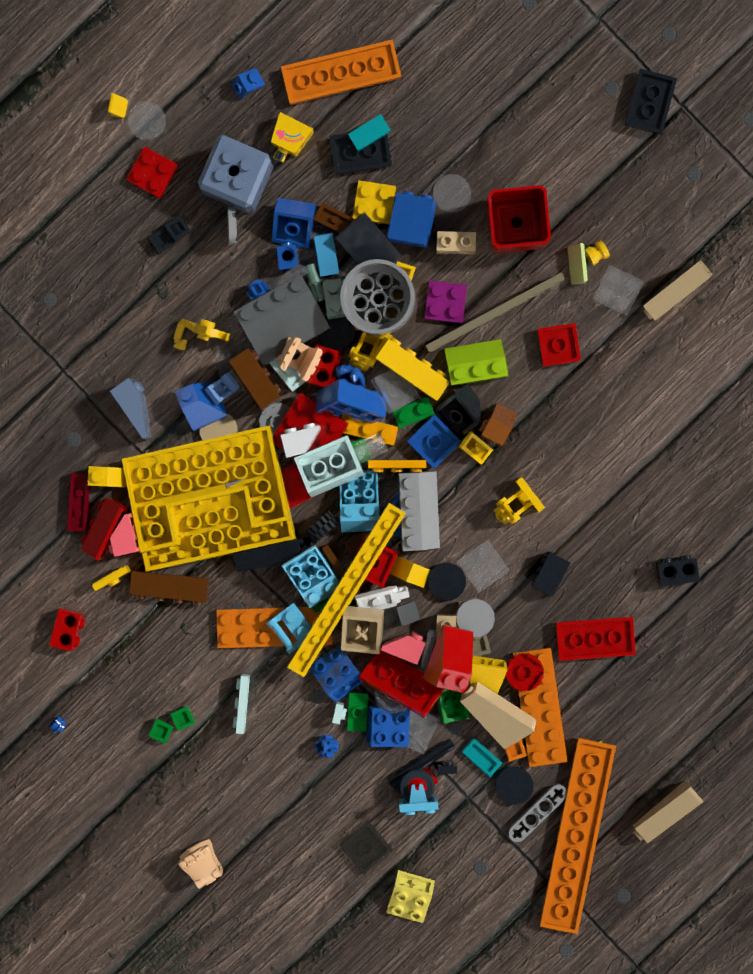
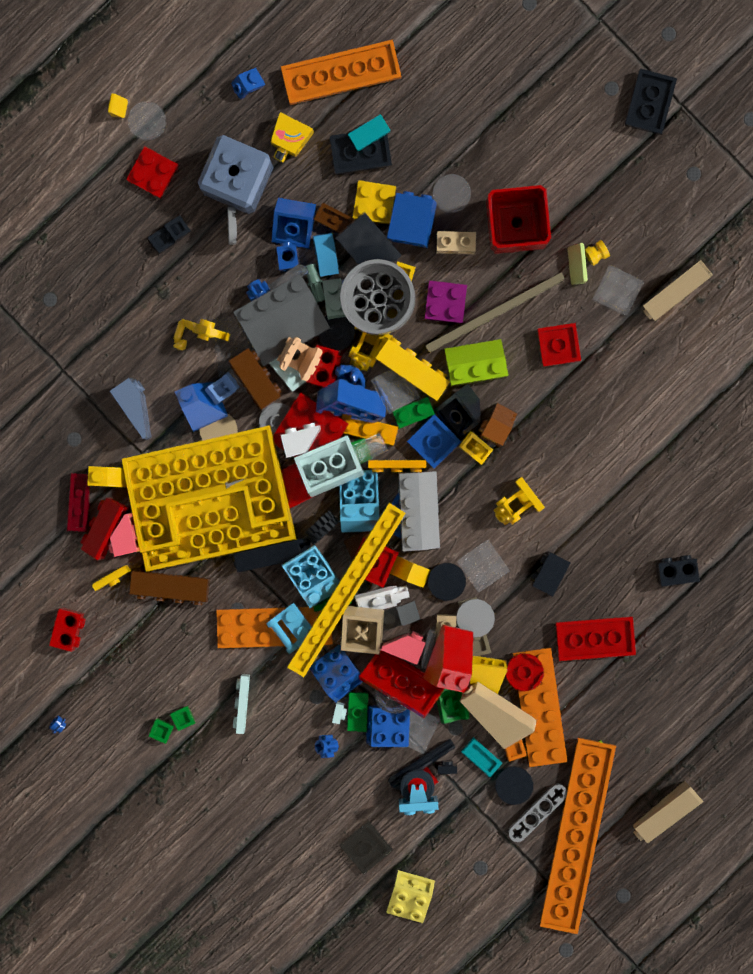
(201, 863): light nougat piece -> none
(335, 562): reddish brown tile -> none

